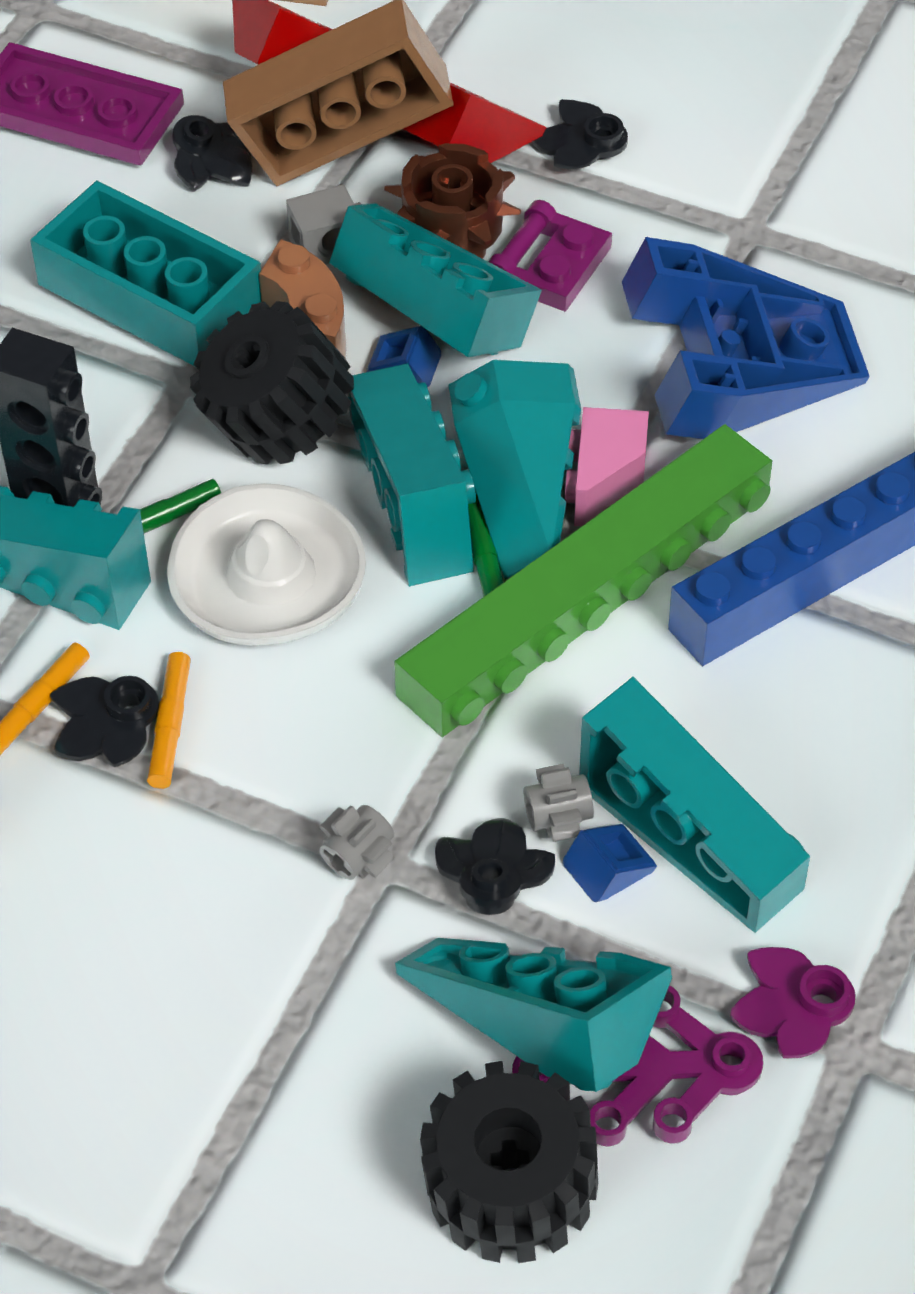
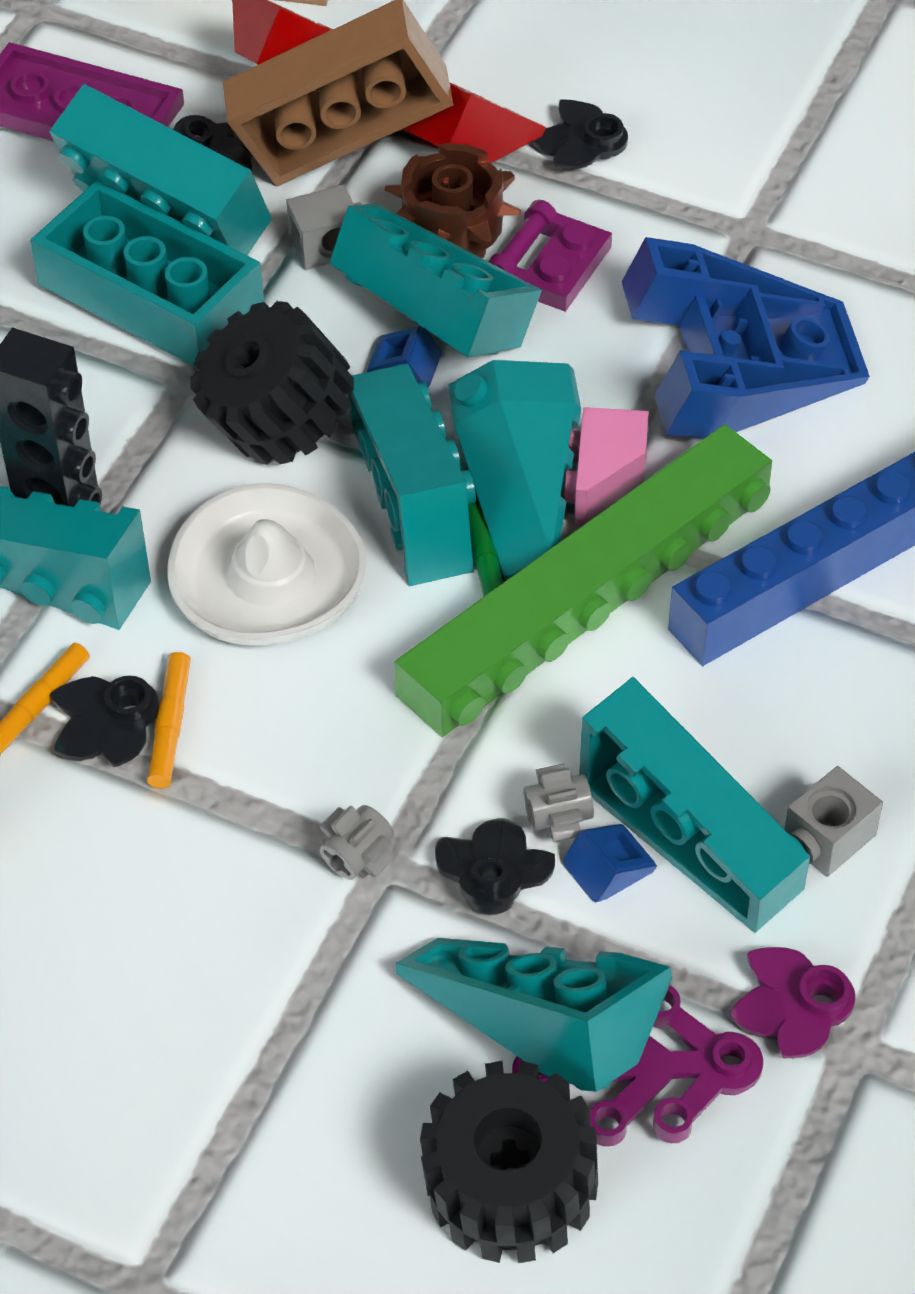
(160, 168): none -> teal brick
(168, 509): green piece -> none
(306, 283): nougat brick -> none
(835, 801): none -> light grey brick

